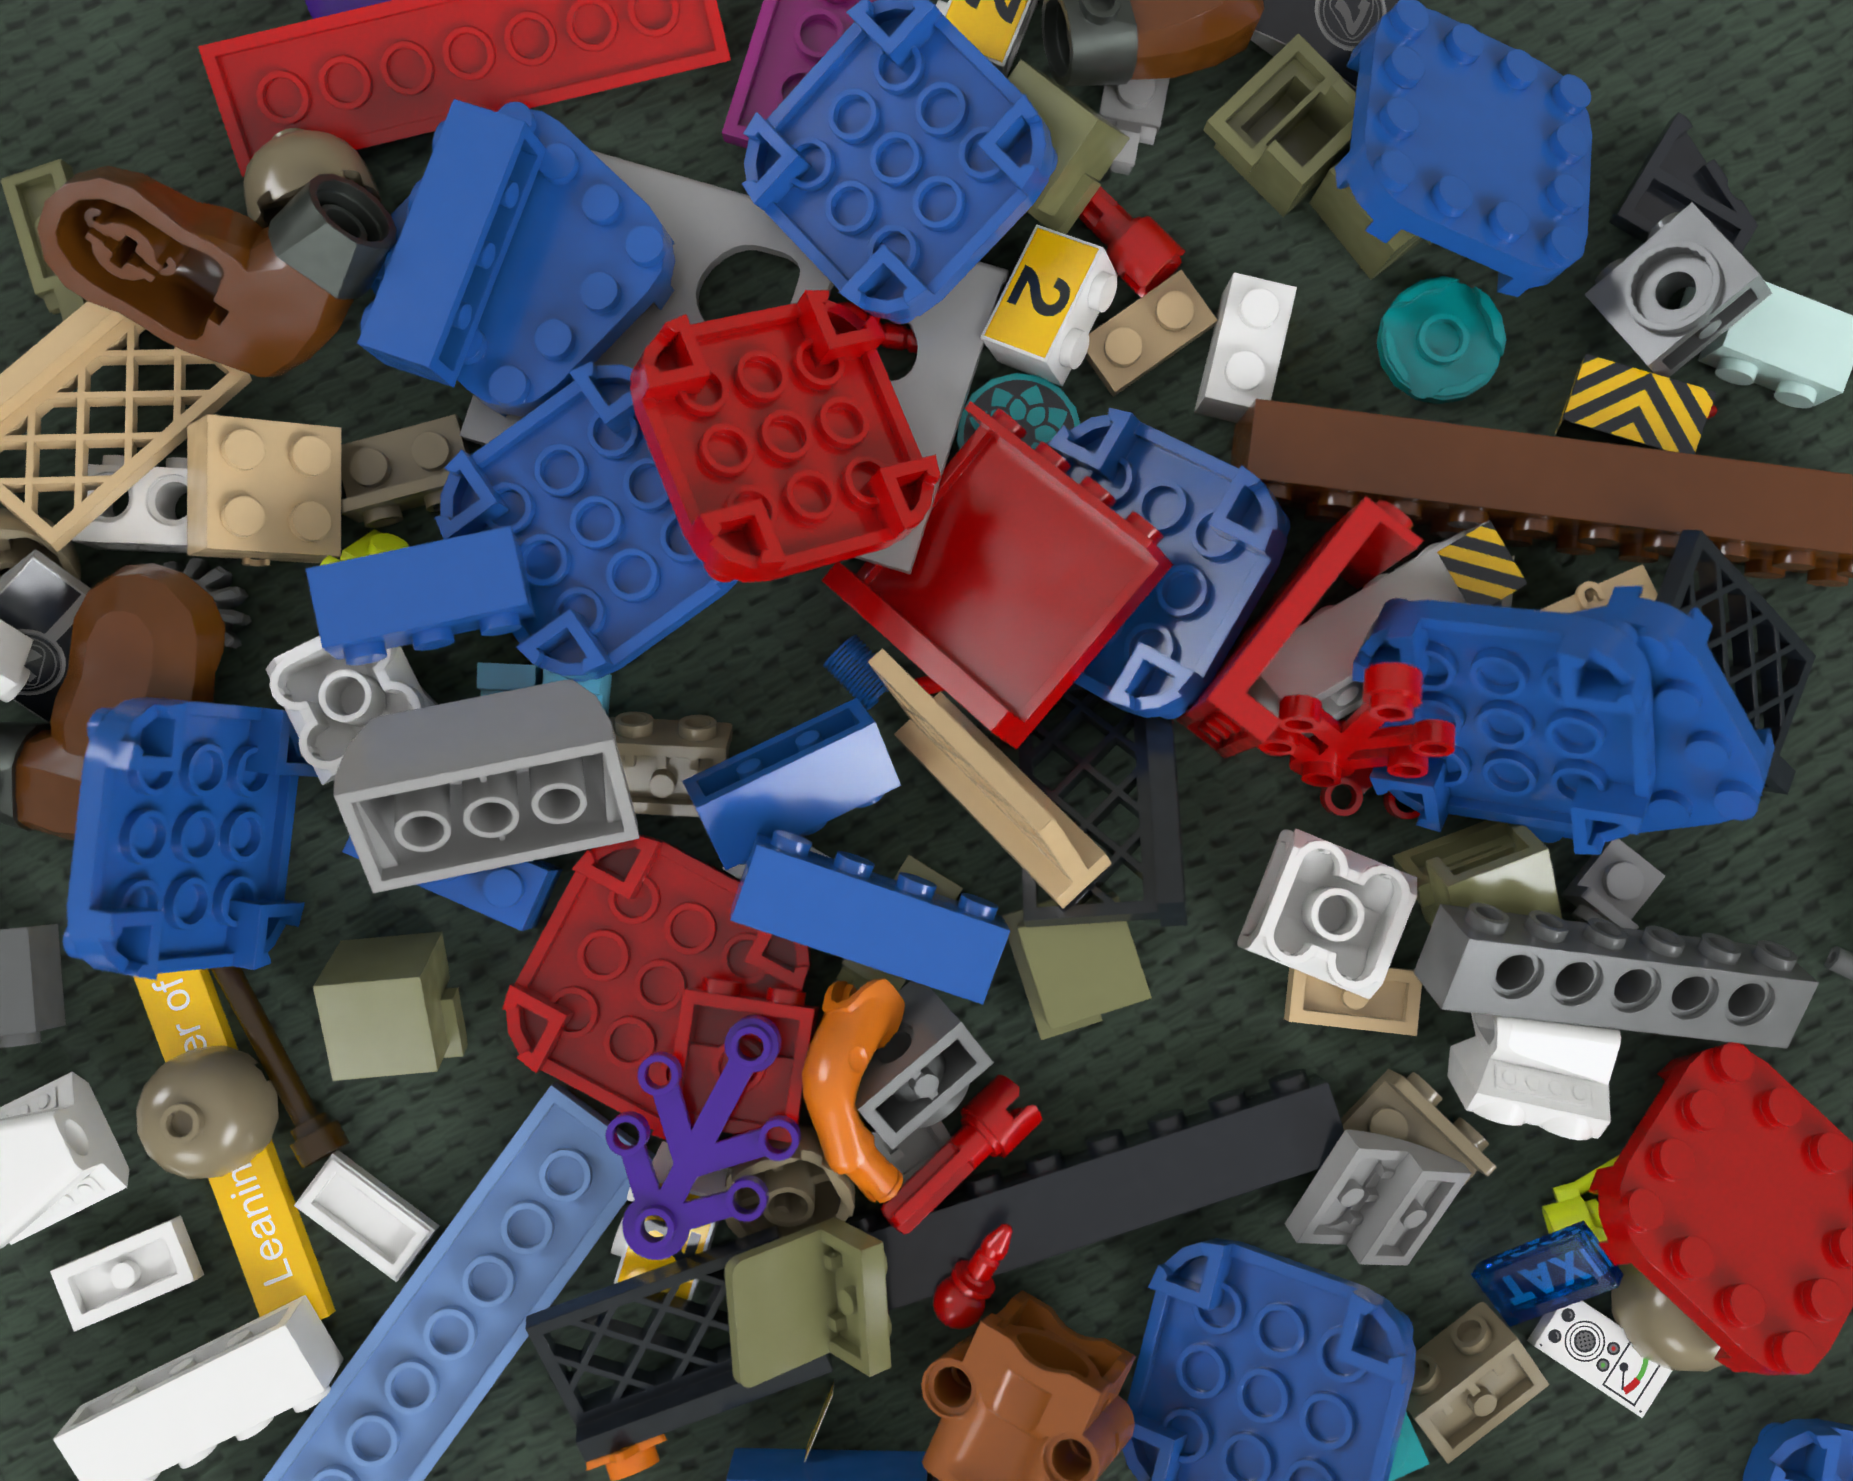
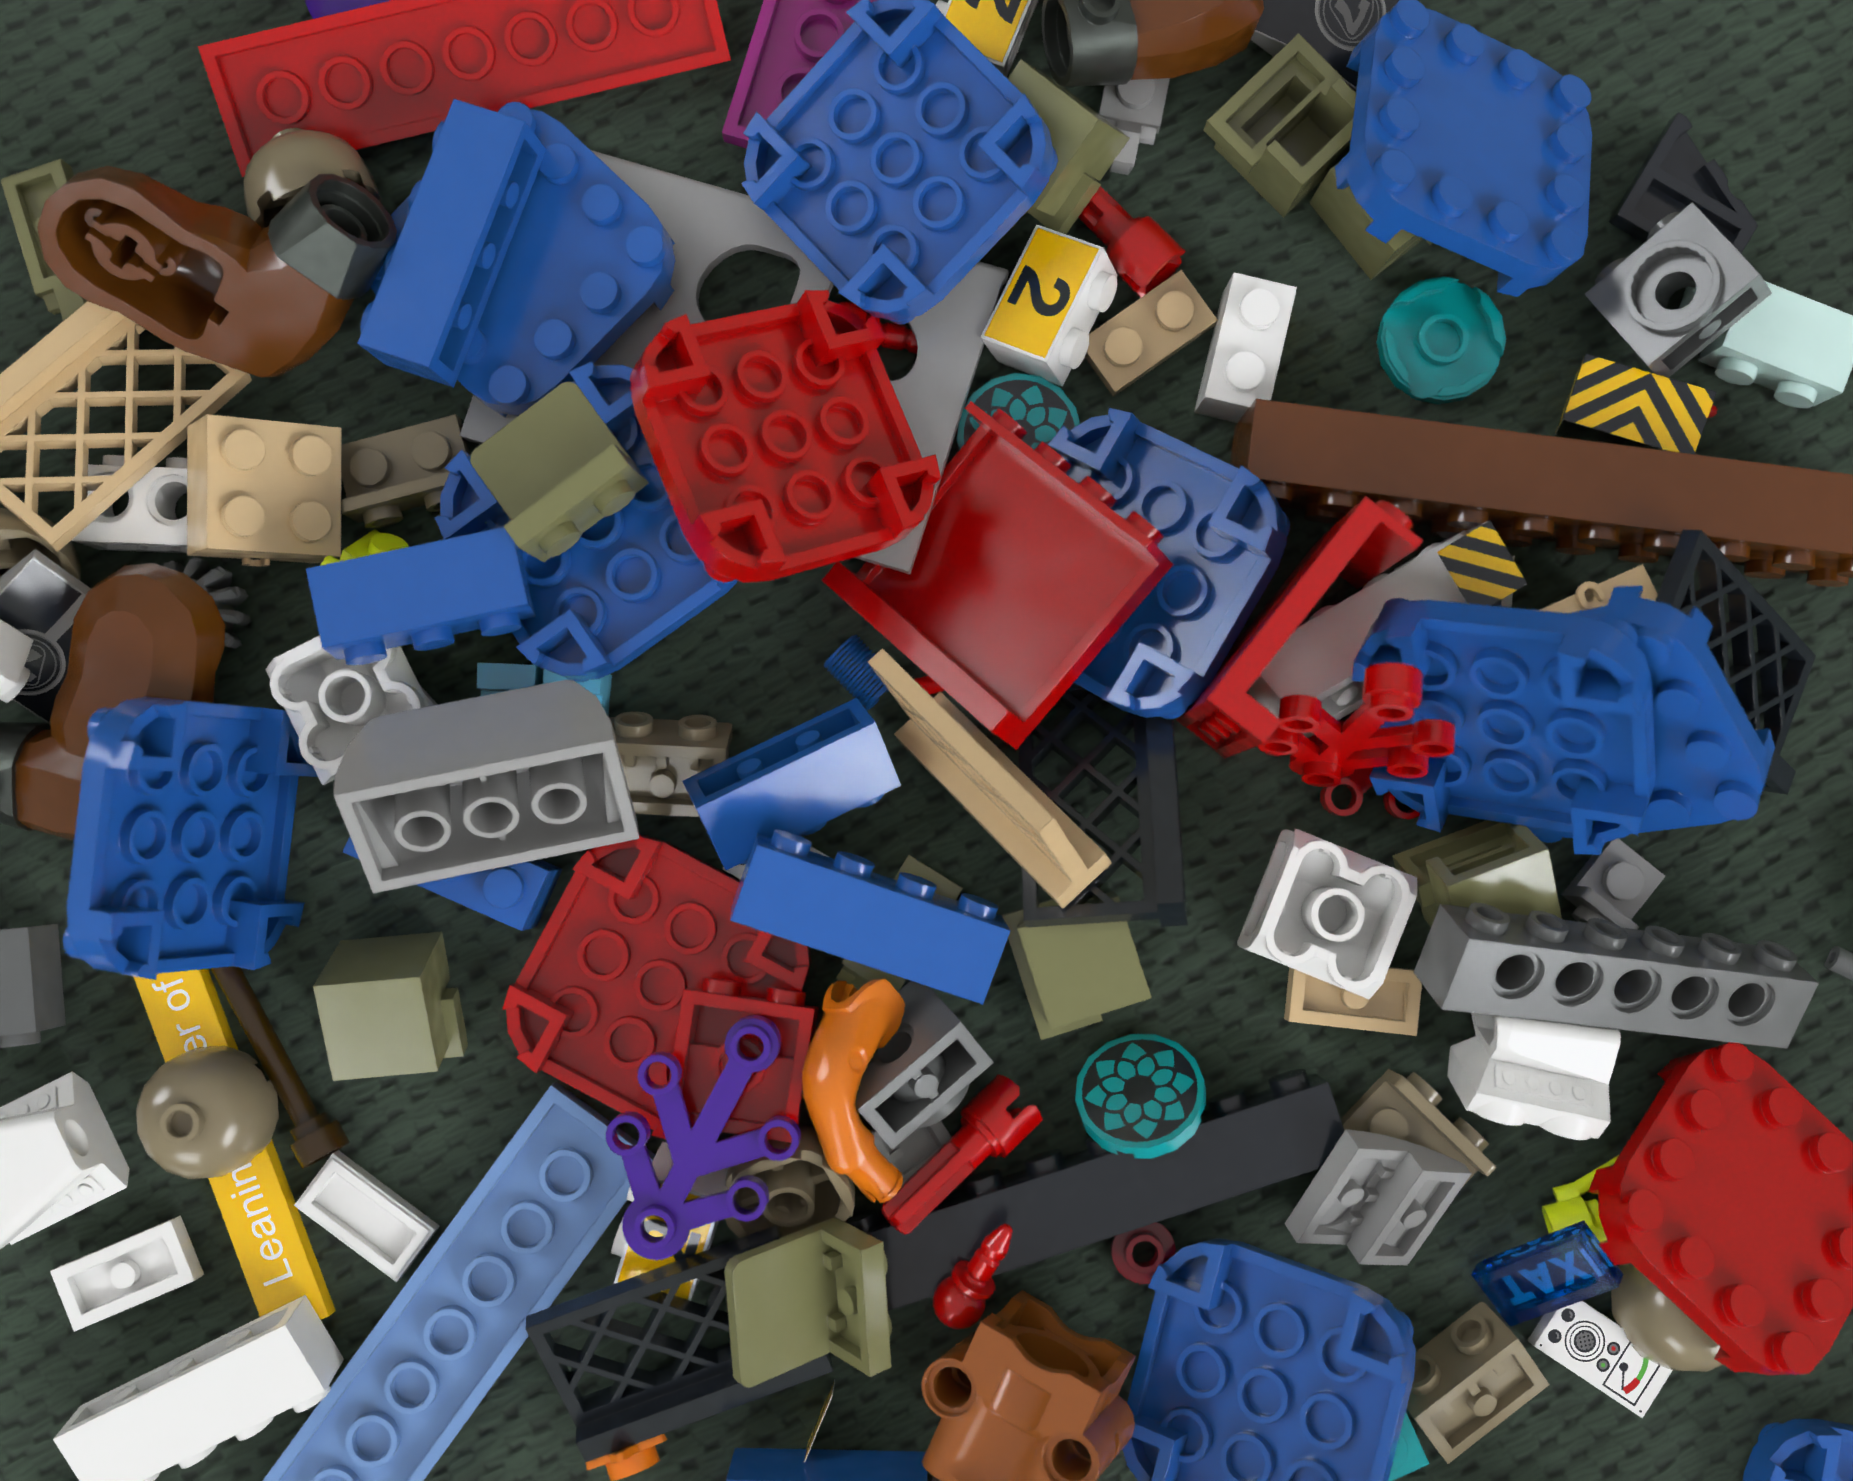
(556, 472): none -> olive bracket
(1123, 1245): none -> dark red plate
(1141, 1095): none -> teal tile

